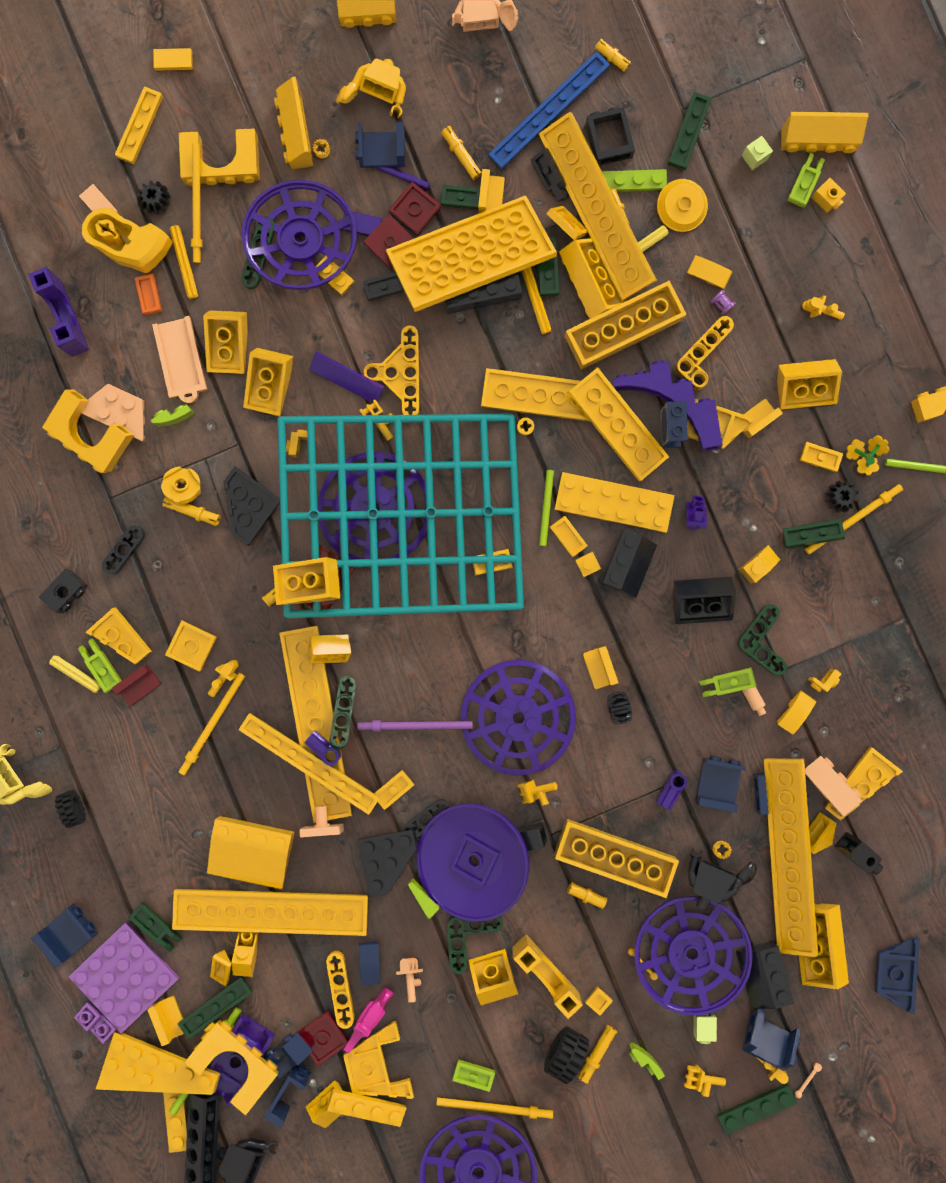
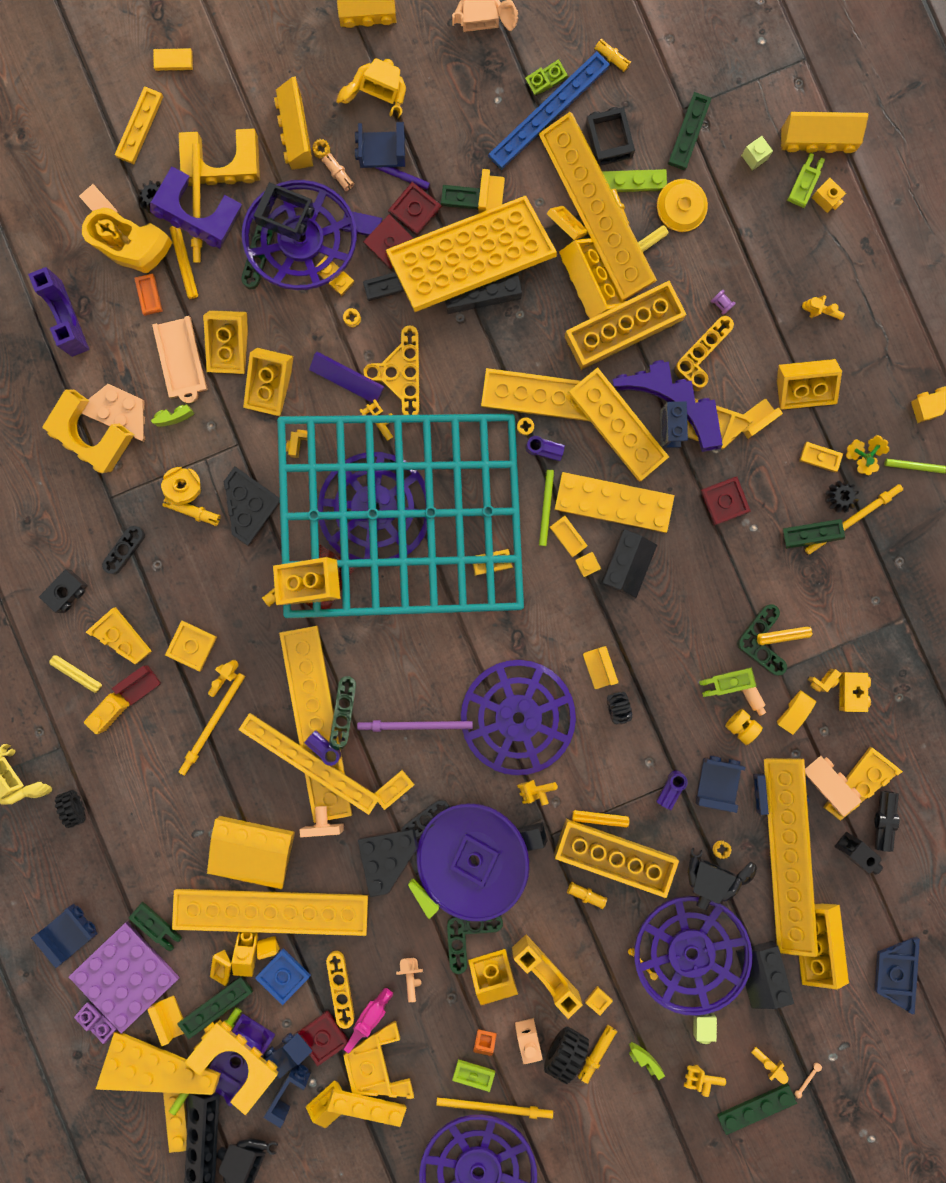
(100, 667): lime hinge -> none
(106, 713): none -> yellow brick
(211, 229): none -> dark purple arch
(266, 203): none -> black window
(267, 947): none -> yellow slope
(282, 976): none -> blue plate
(329, 649): yellow hinge -> none
(338, 172): none -> light nougat pin
(357, 320): none -> yellow bush
(369, 963): dark blue slope -> none
(457, 147): yellow pin -> none
(484, 1042): none -> orange slope
(528, 1042): none -> light nougat torso
(536, 300): yellow axle -> none
(547, 78): none -> lime slope
(547, 448): none -> dark purple piece
(549, 275): dark green plate -> none
(550, 174): black hinge -> none
(599, 818): none -> yellow axle
(696, 513): dark purple hips -> none
(704, 600): black slope -> none
(710, 272): yellow slope -> none
(725, 500): none -> dark red plate
(746, 733): none -> yellow wheel
(759, 565): yellow slope -> none
(771, 1042): dark blue panel -> none
(784, 635): none -> yellow axle
(821, 833): yellow slope -> none
(854, 702): none -> yellow brick
(886, 821): none -> black piece

